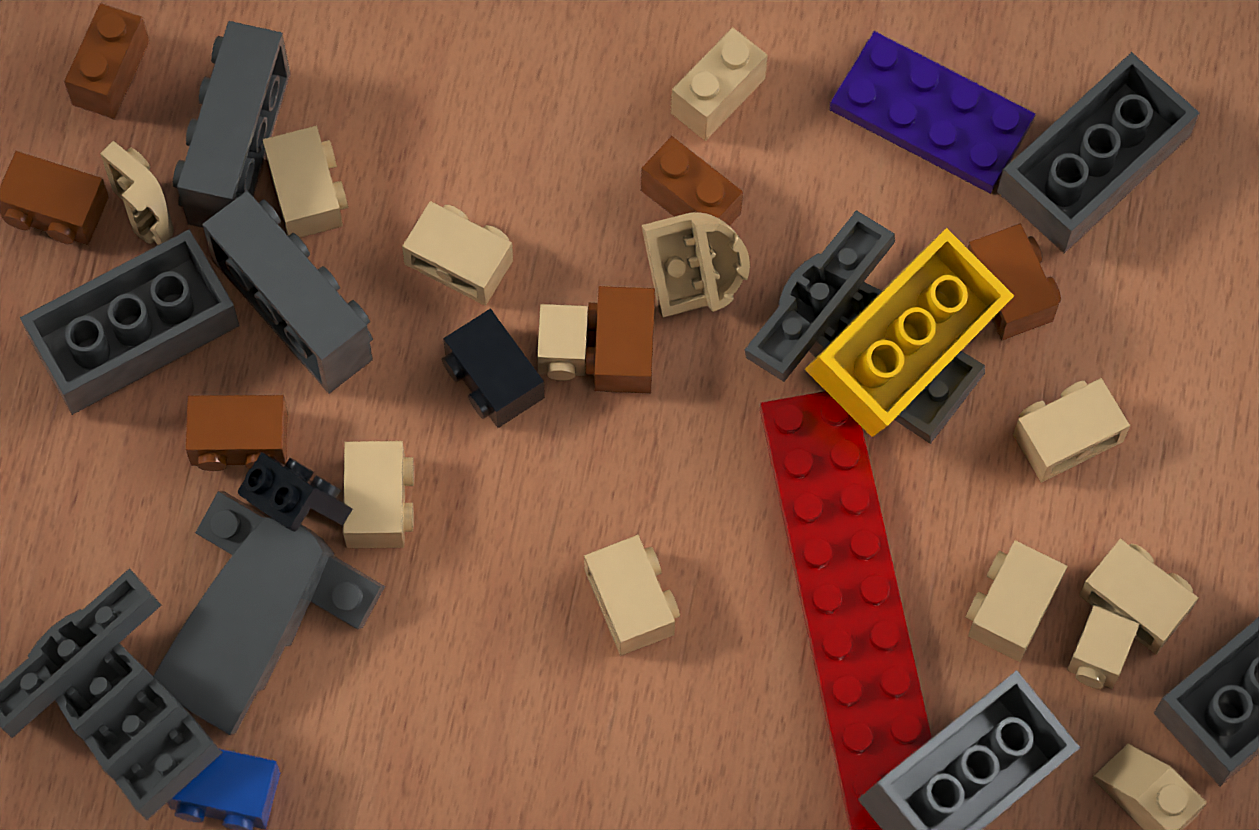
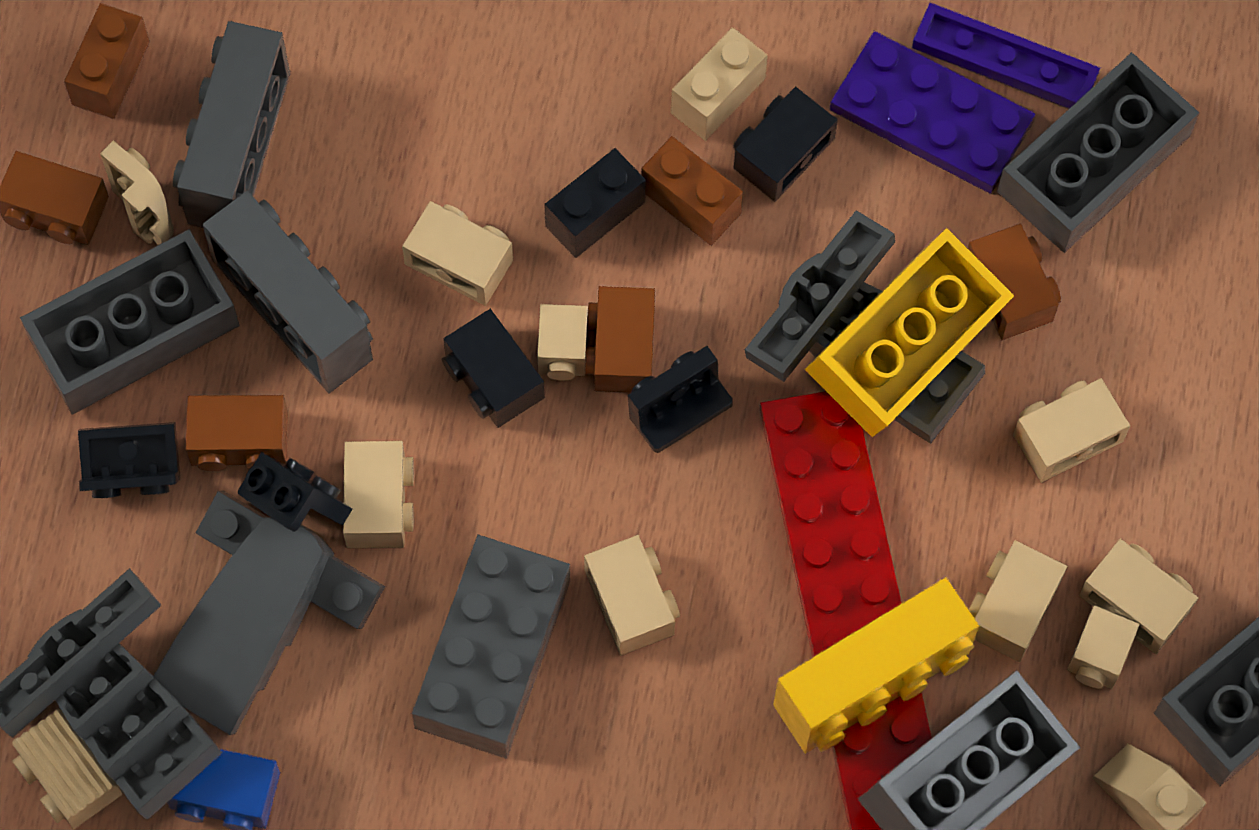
(65, 769): none -> tan brick
(129, 458): none -> black bracket
(303, 181): tan brick -> none
(491, 646): none -> dark grey brick
(595, 202): none -> black brick
(678, 399): none -> black bracket
(694, 262): tan slope -> none
(784, 143): none -> black brick
(876, 666): none -> yellow brick
(1004, 56): none -> dark purple plate

